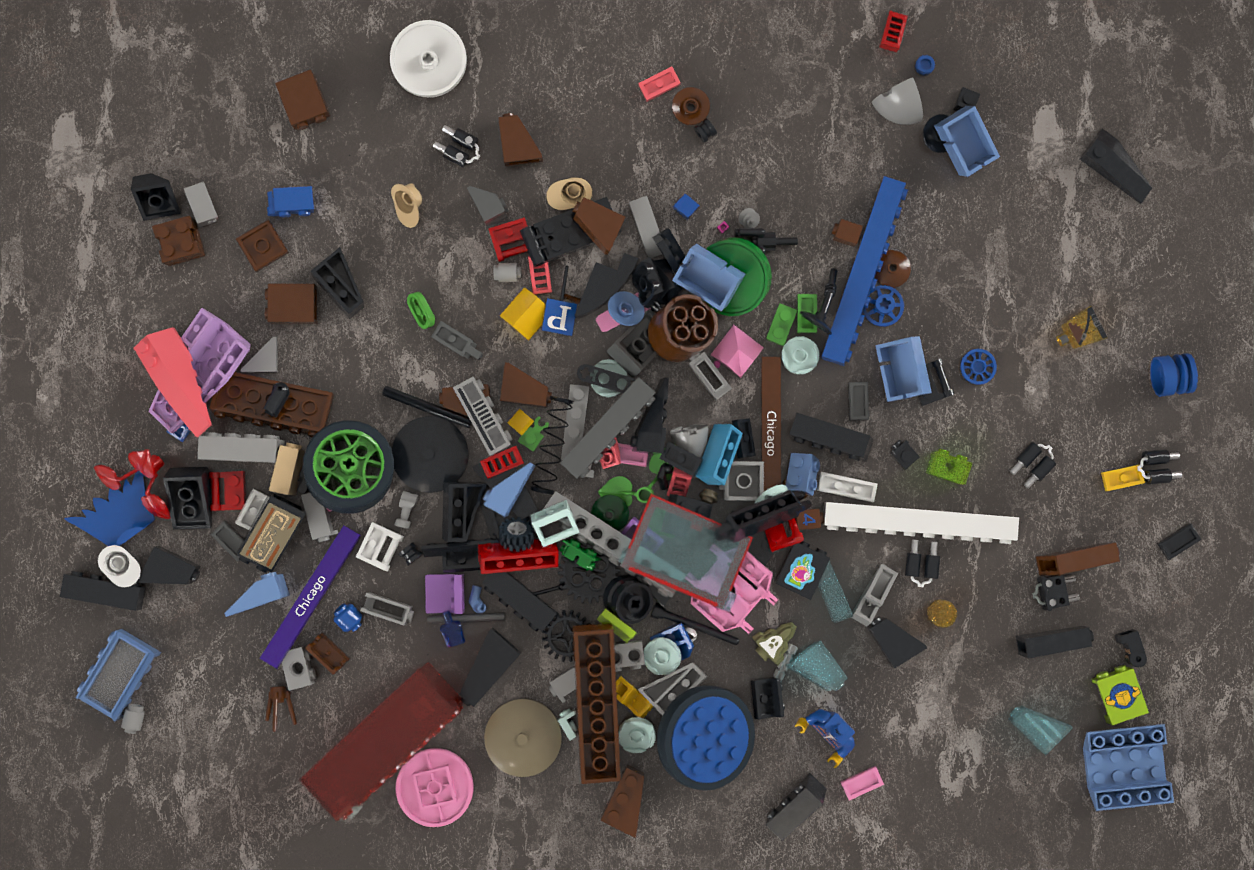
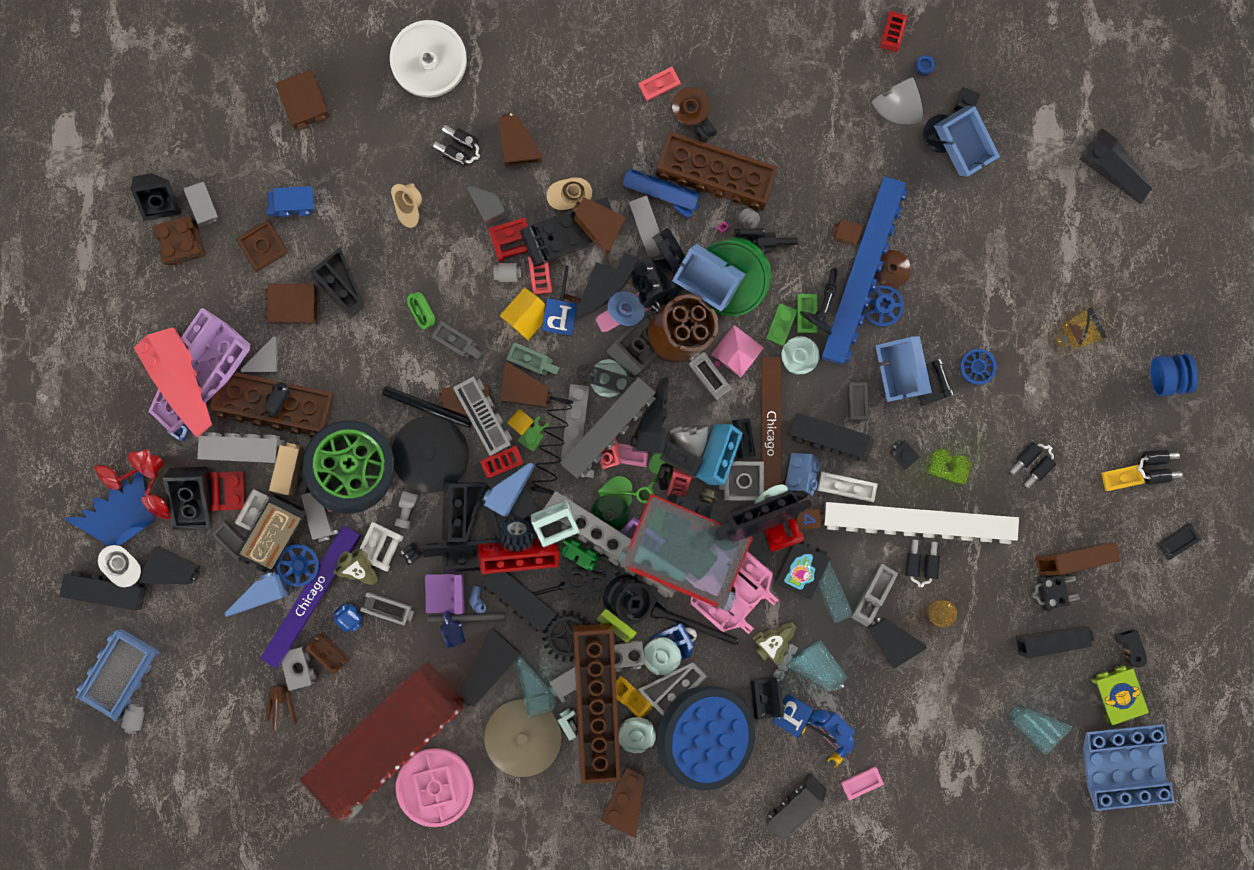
(298, 565): none -> blue wheel
(356, 567): none -> olive rock
(531, 360): none -> sand green hinge
(534, 691): none -> clear light blue slope
(661, 189): none -> blue slope
(716, 171): none -> reddish brown bracket
(797, 717): none -> blue piece

